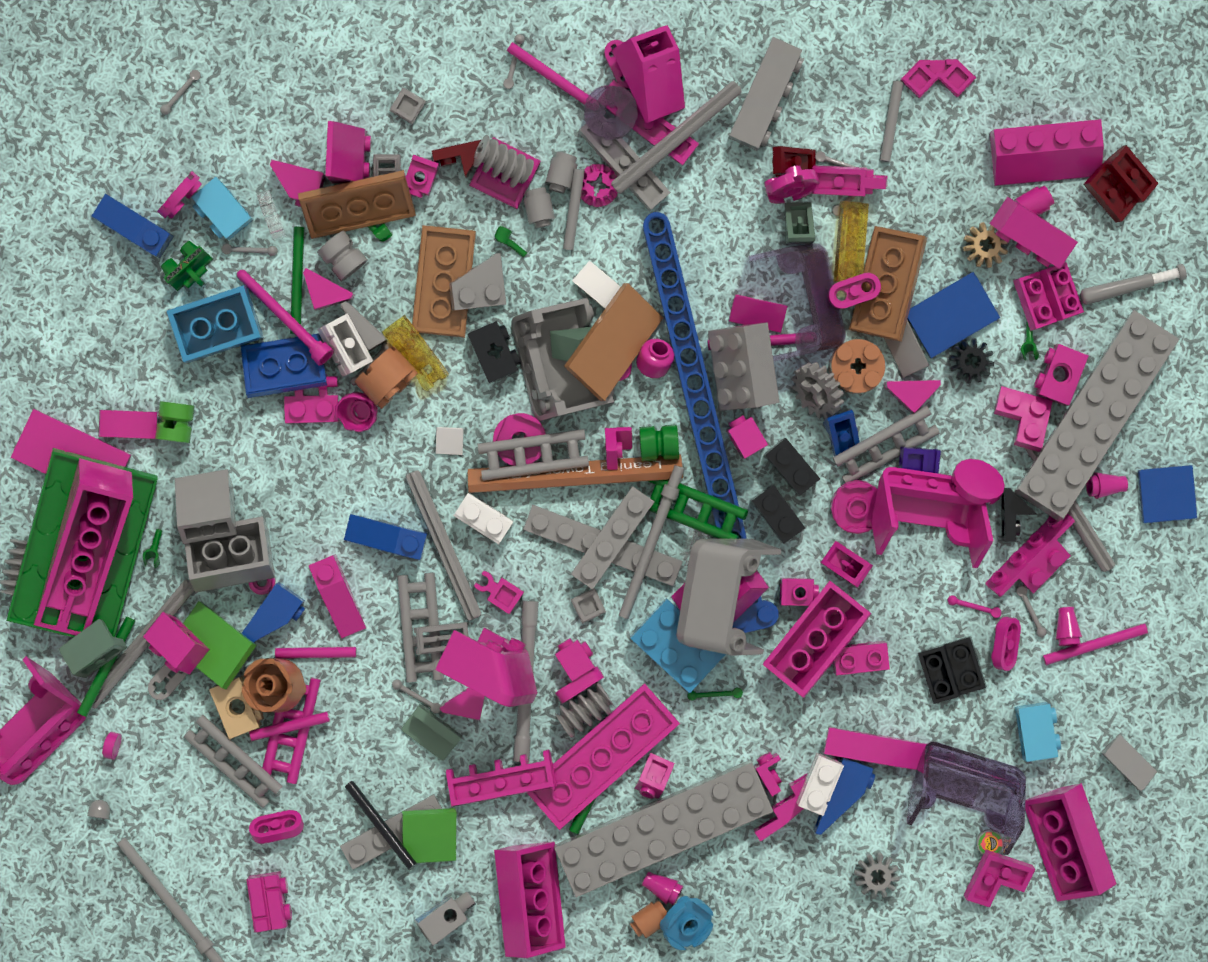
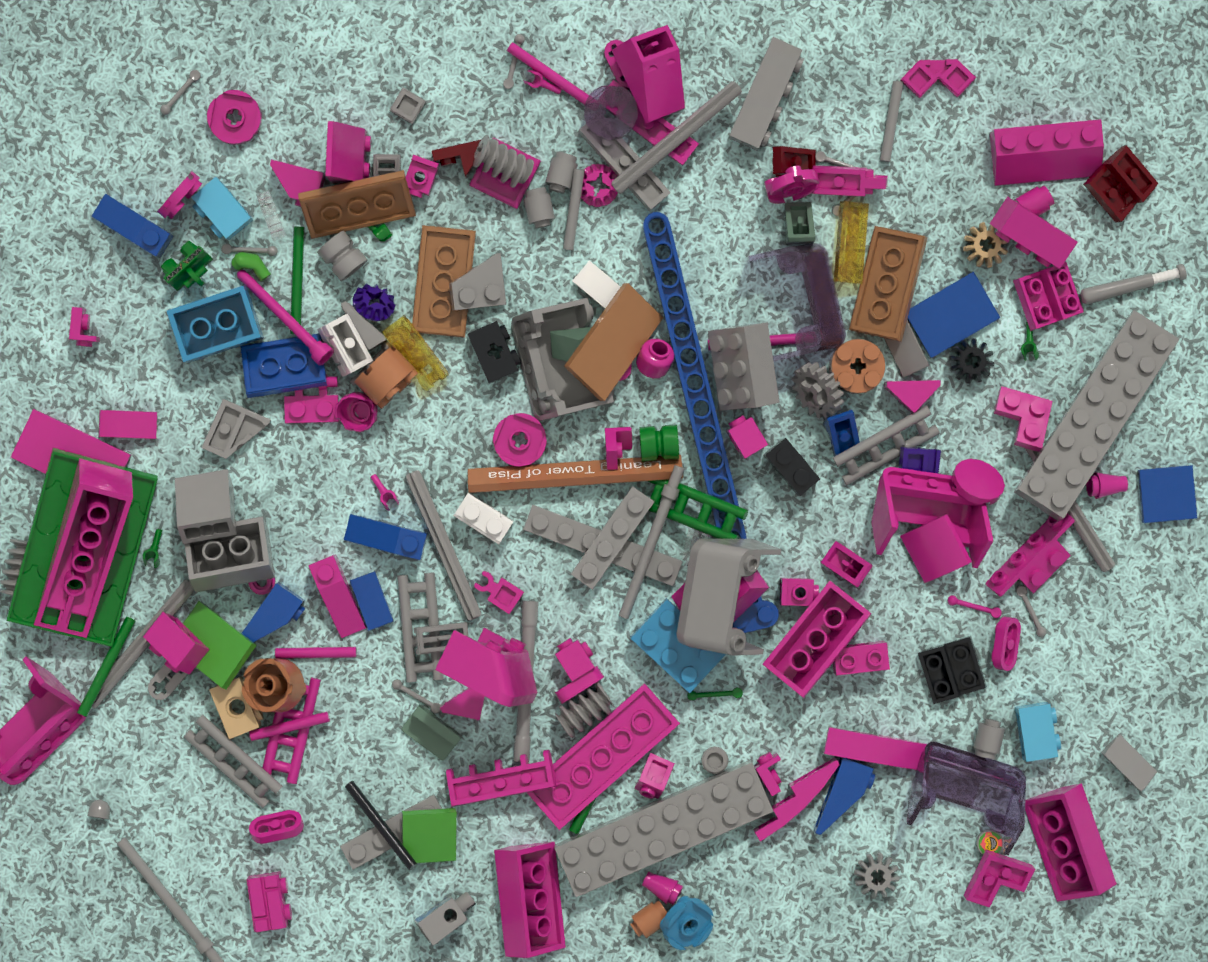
(79, 322): none -> dark pink bracket
(91, 649): sand green panel -> none
(111, 745): dark pink tile -> none
(174, 412): bright green wheel -> none
(226, 104): none -> dark pink plate
(232, 429): none -> light grey wing
(251, 261): none -> bright green arm
(324, 292): dark pink slope -> none
(371, 600): none -> blue tile
(376, 311): none -> dark purple gear
(385, 494): none -> dark pink hand
(449, 440): white slope -> none
(503, 234): green hand -> none
(540, 82): none -> dark pink hand
(547, 463): light grey bar -> none
(588, 605): light grey tile -> none
(714, 760): none -> light grey tile
(755, 311): dark pink slope -> none
(777, 514): black brick -> none
(819, 784): white brick -> none
(853, 291): dark pink plate -> none
(854, 506): dark pink tile -> none
(936, 548): none -> dark pink slope
(989, 739): none -> light grey brick
(1010, 507): black slope -> none
(1068, 630): dark pink cone -> none
(1073, 365): dark pink brick -> none
(1095, 644): dark pink bar -> none

